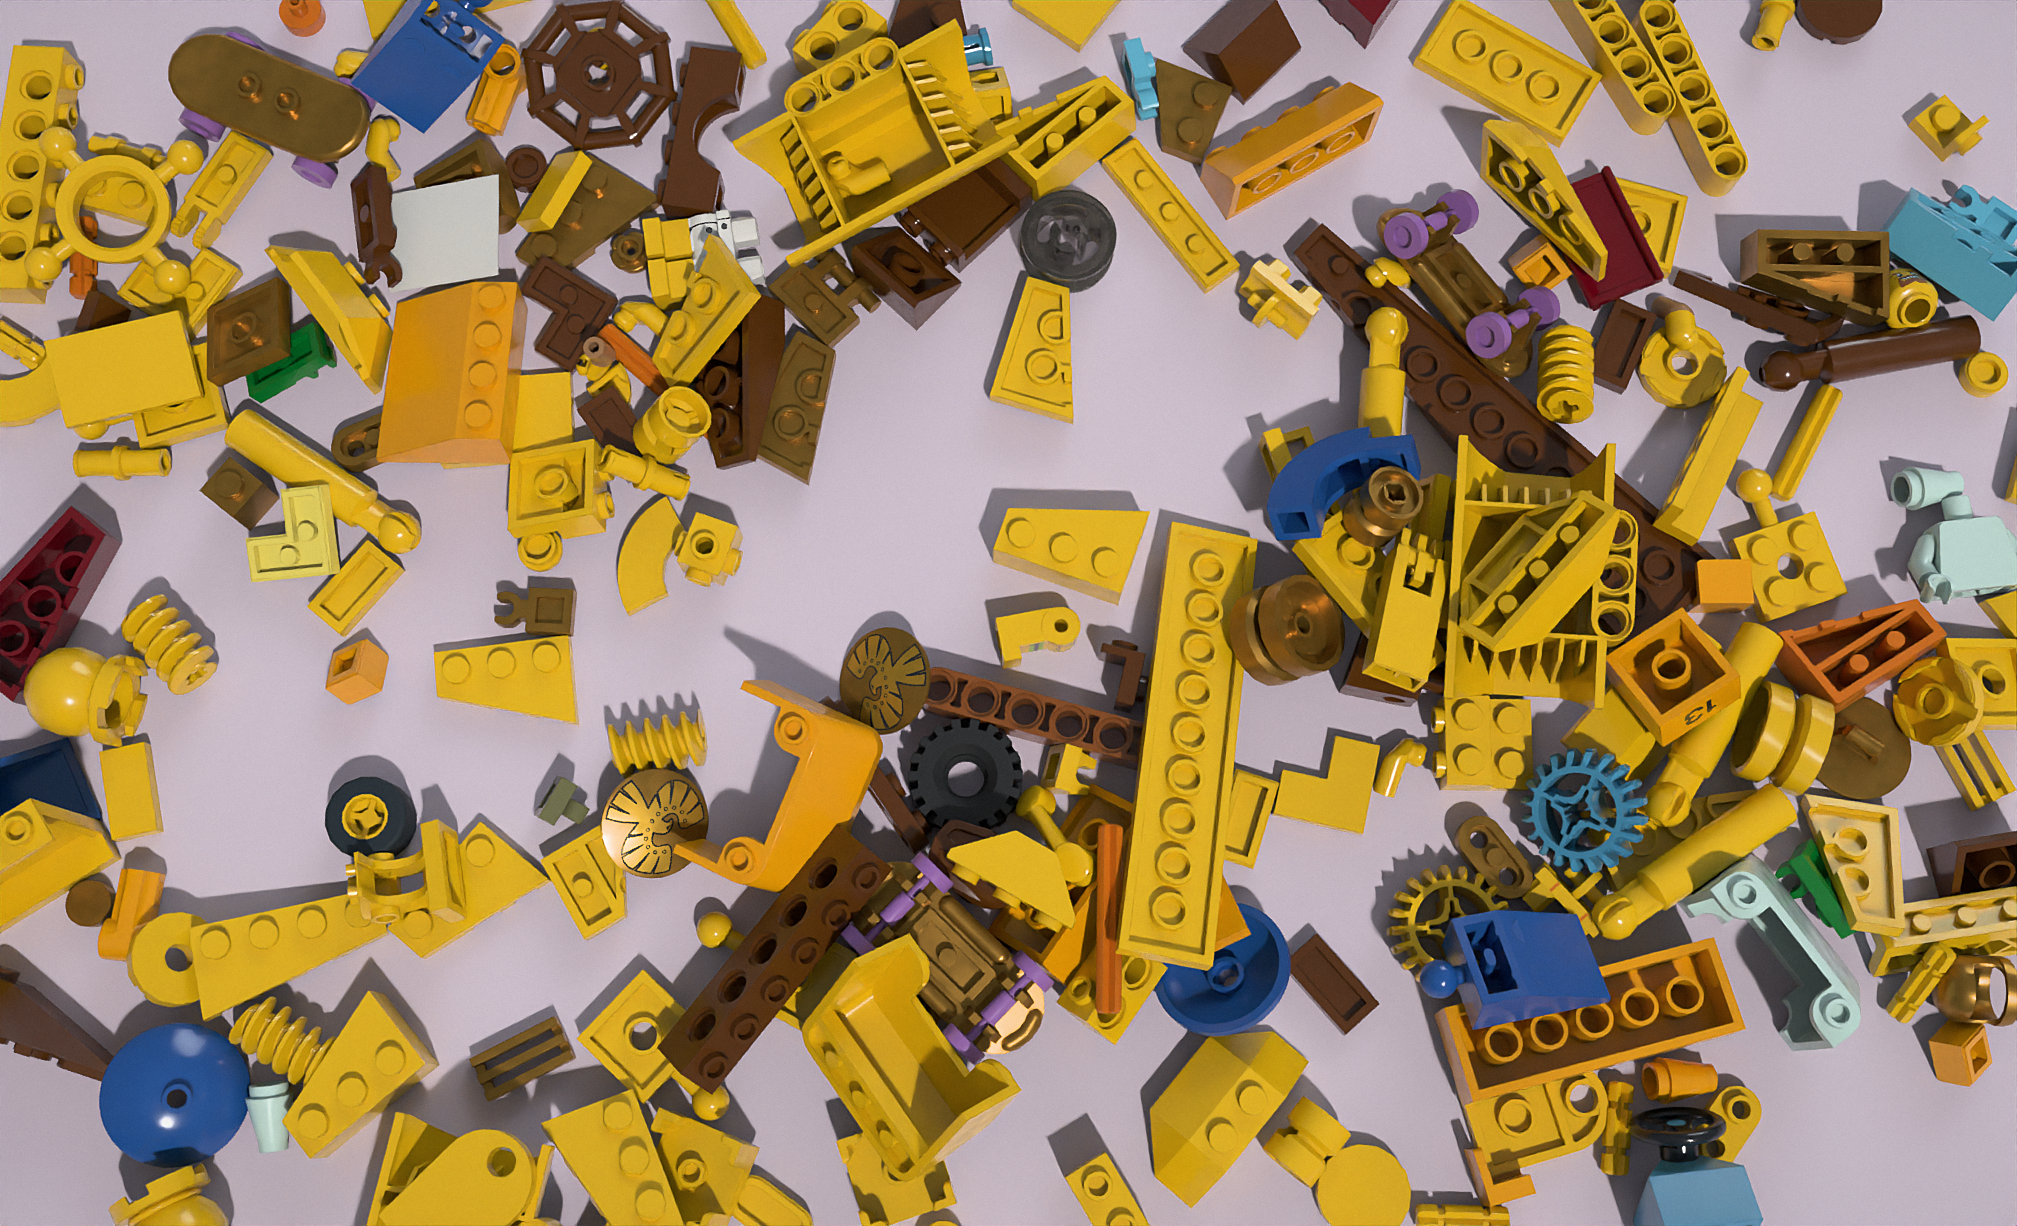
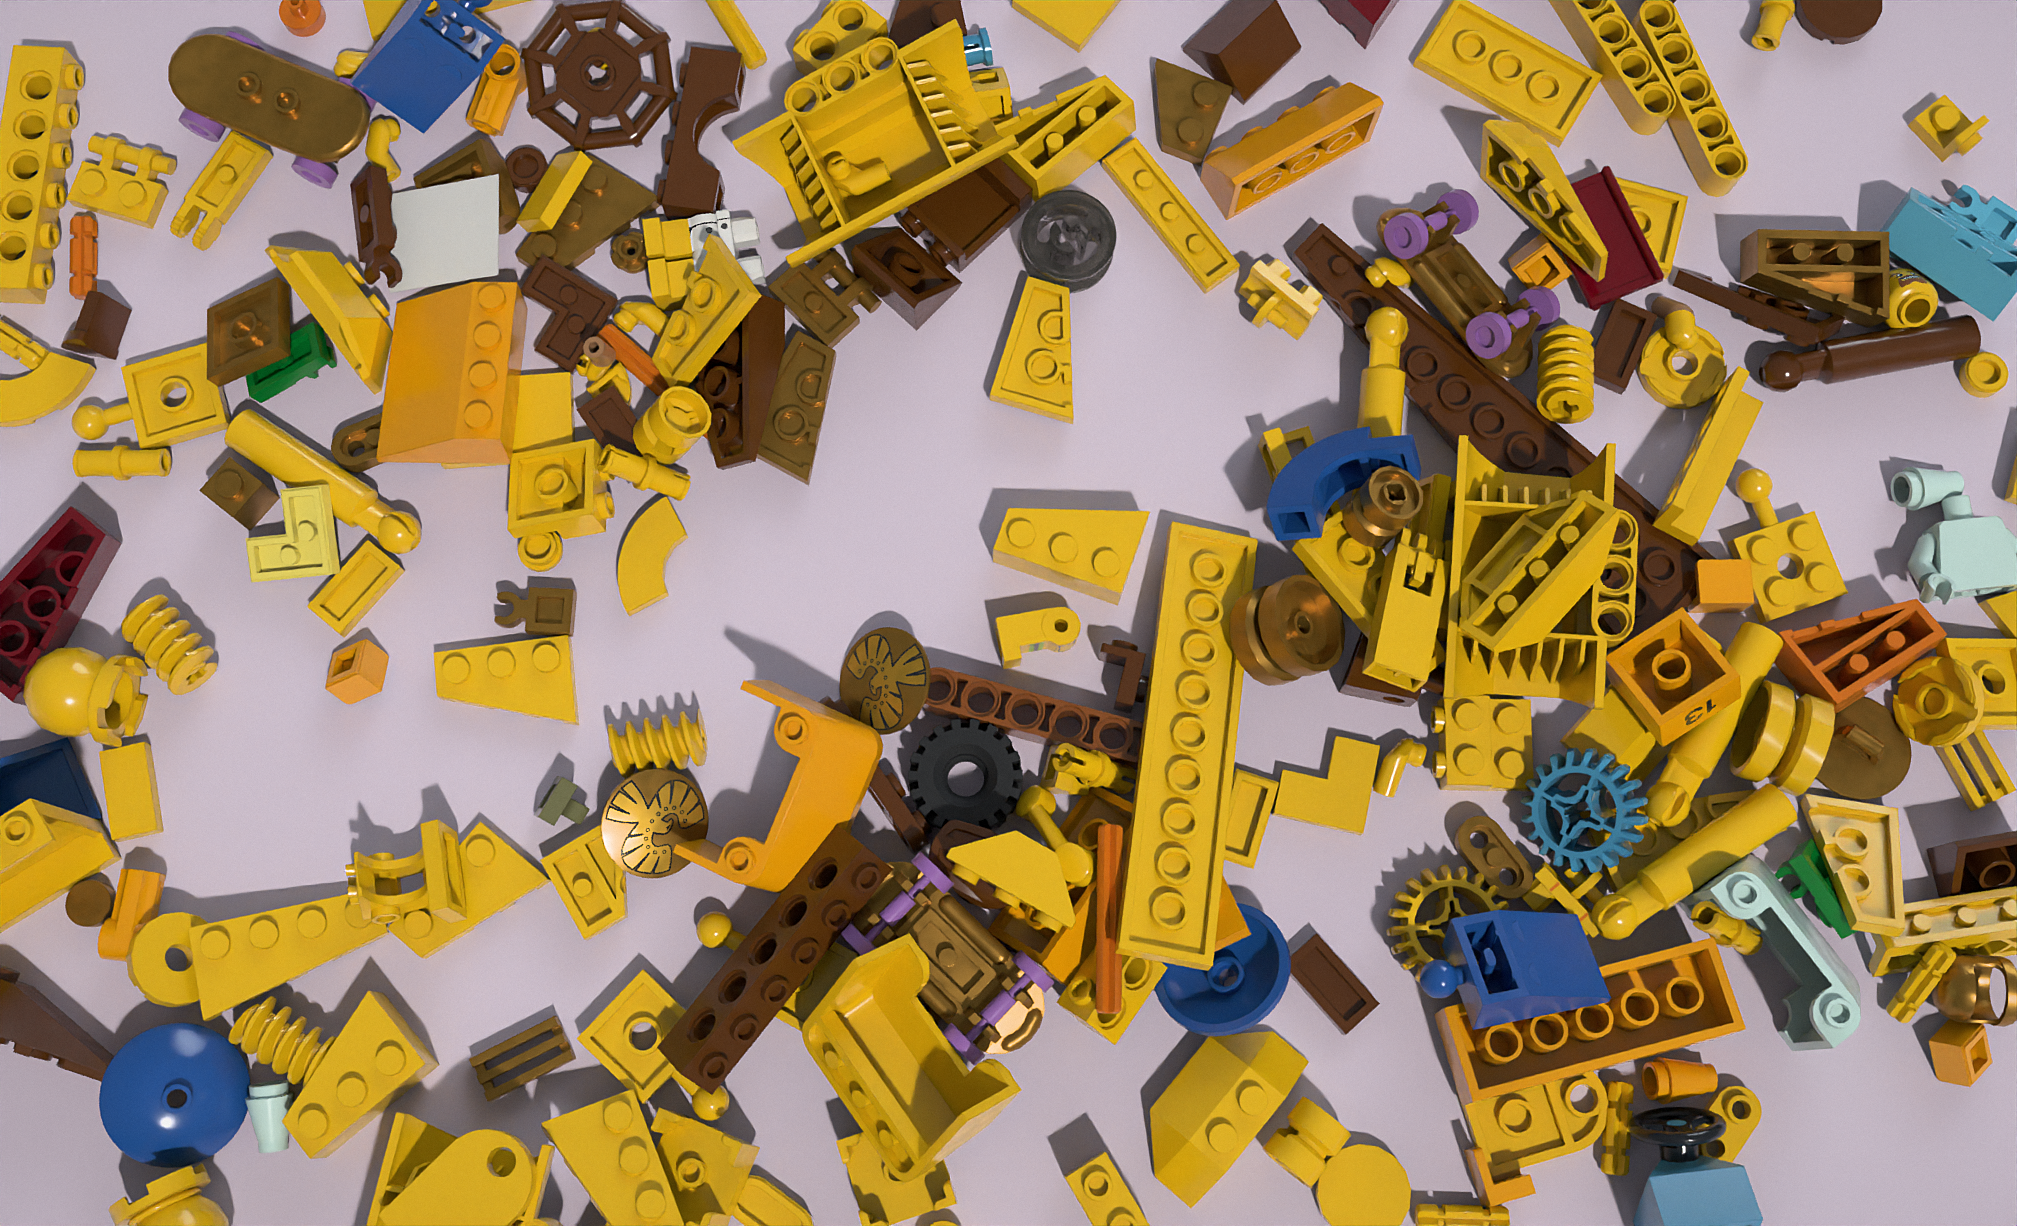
(60, 146): yellow piece -> none
(123, 369): yellow tile -> none
(209, 285): yellow tile -> none
(356, 810): black wheel -> none
(709, 550): yellow brick -> none
(1094, 768): none -> yellow pin
(1139, 70): medium azure plate -> none
(1725, 929): none -> yellow pin
(1805, 442): yellow axle -> none

